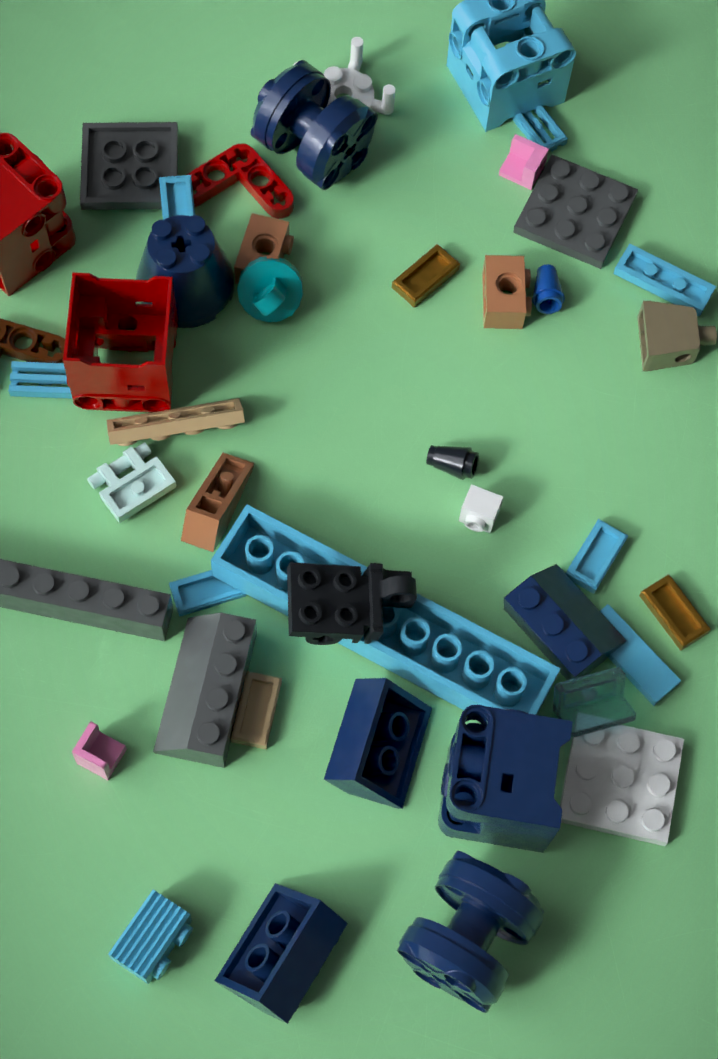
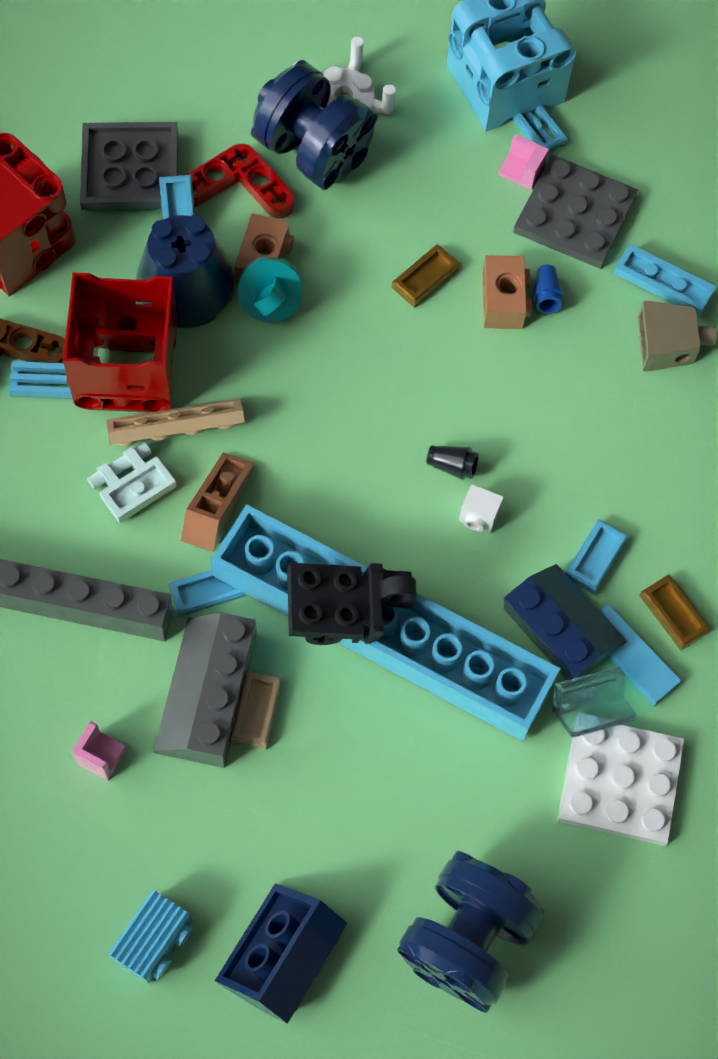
(378, 742): dark blue slope -> none
(503, 778): dark blue piece -> none

